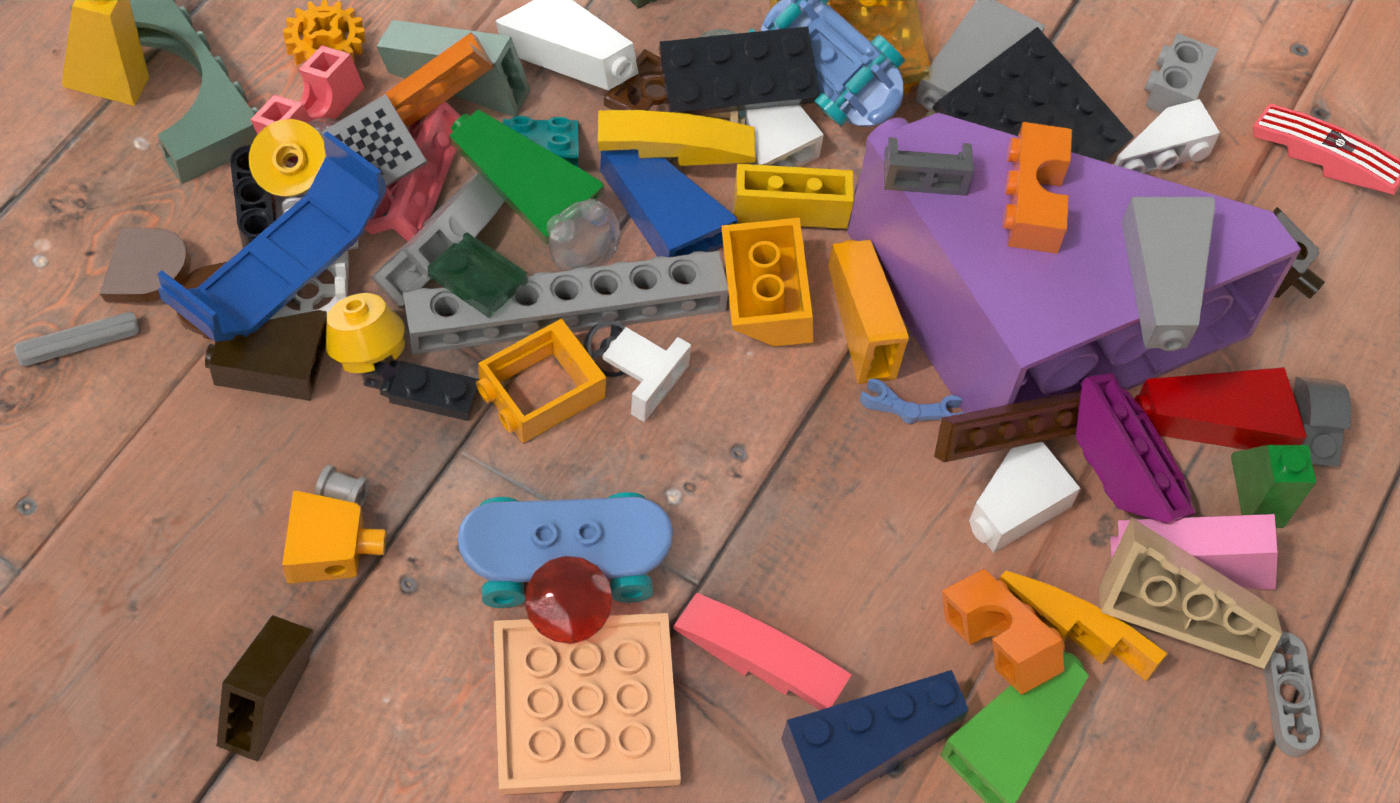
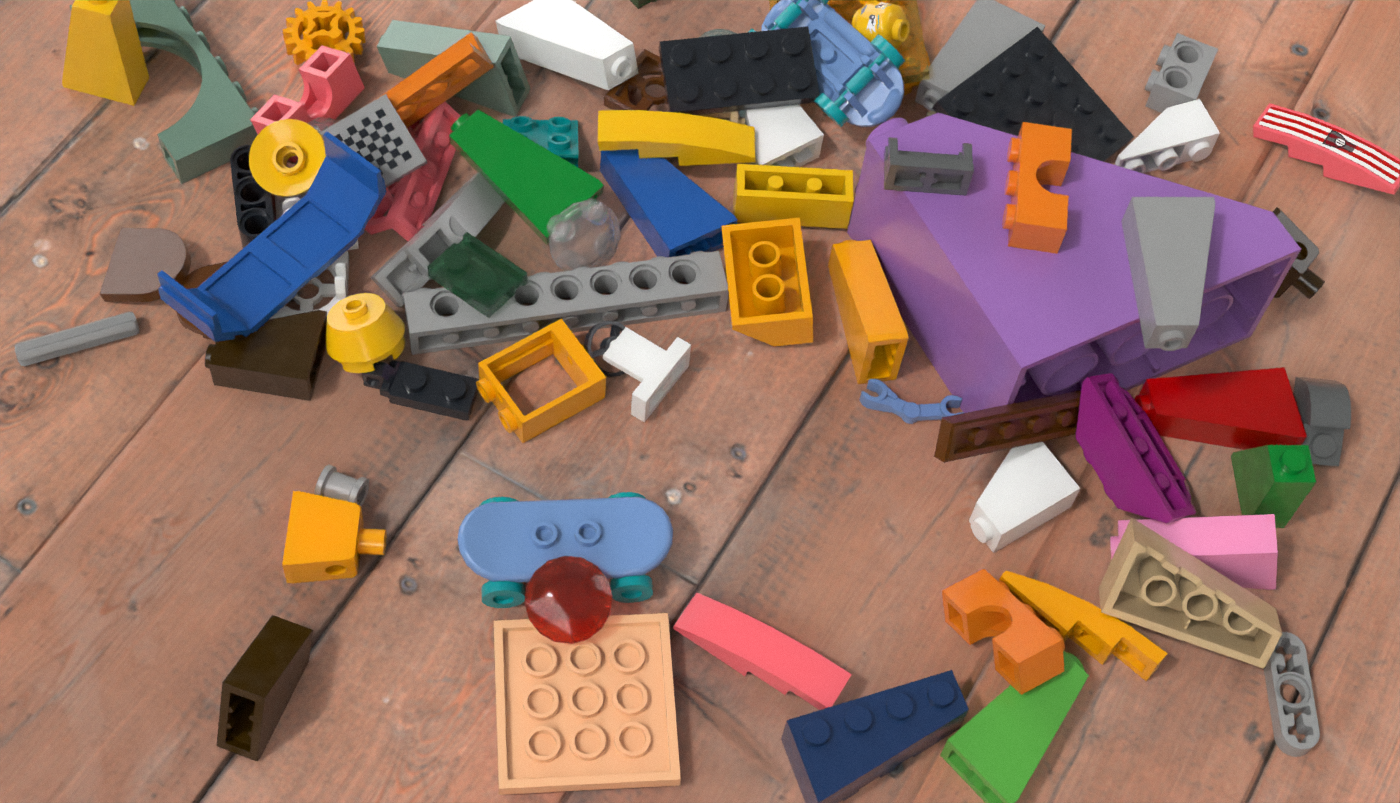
(882, 19): none -> yellow head

